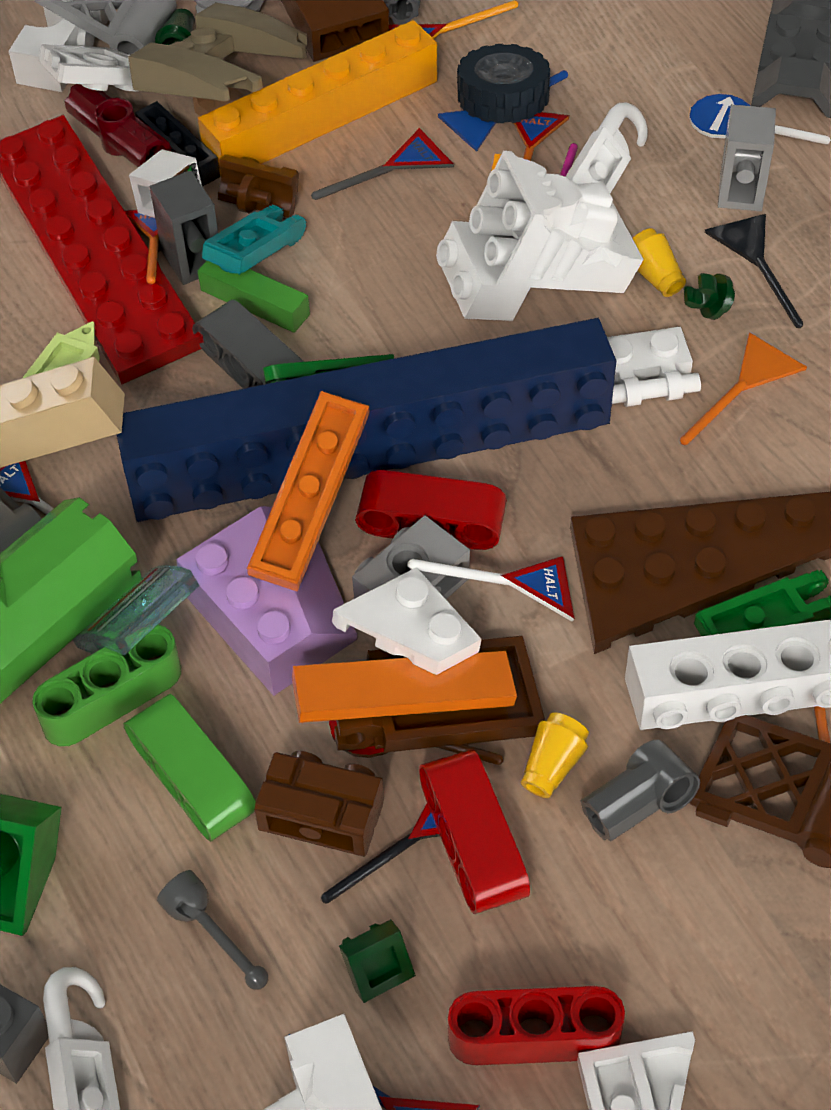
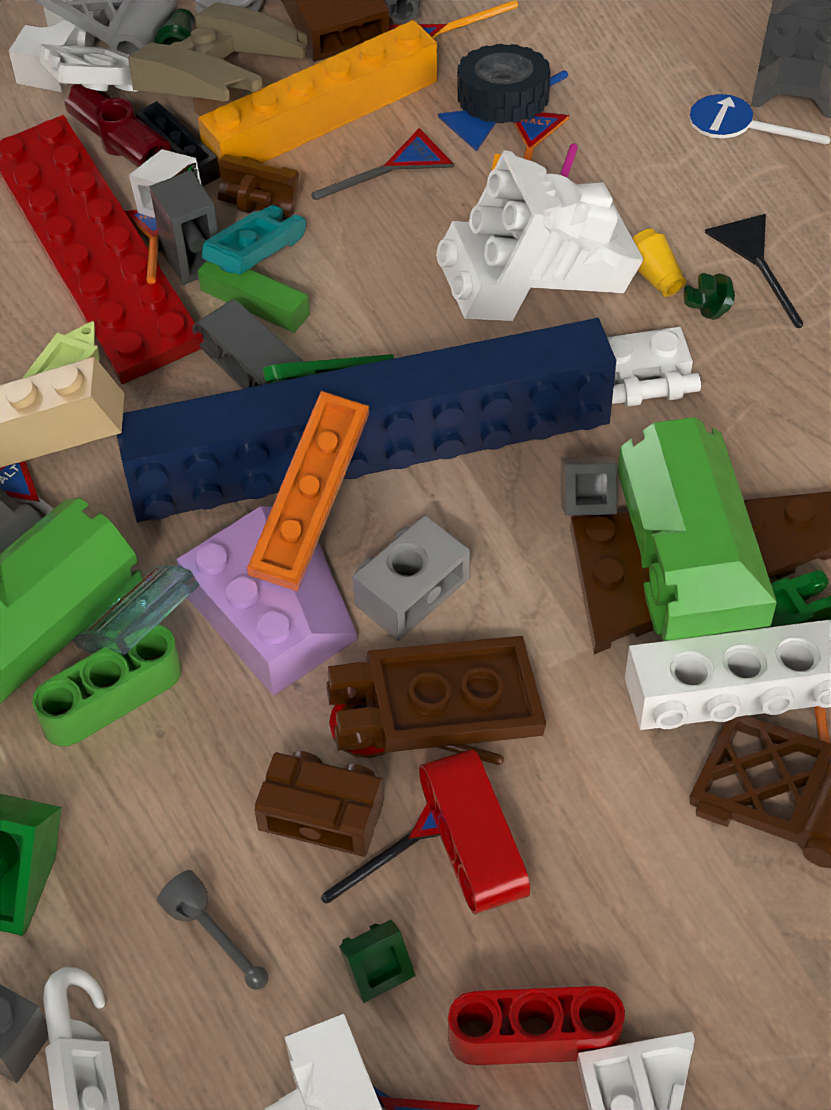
(190, 767): bright green beam -> none
(400, 688): orange tile -> none
(412, 622): white wing -> none
(461, 507): red beam -> none
(542, 582): piece -> none
(554, 753): yellow cone -> none
(588, 485): none -> dark grey brick
(606, 150): white plate -> none
(652, 781): dark grey piece -> none
(693, 533): none -> bright green brick
(746, 157): light grey brick -> none
(760, 365): orange piece -> none

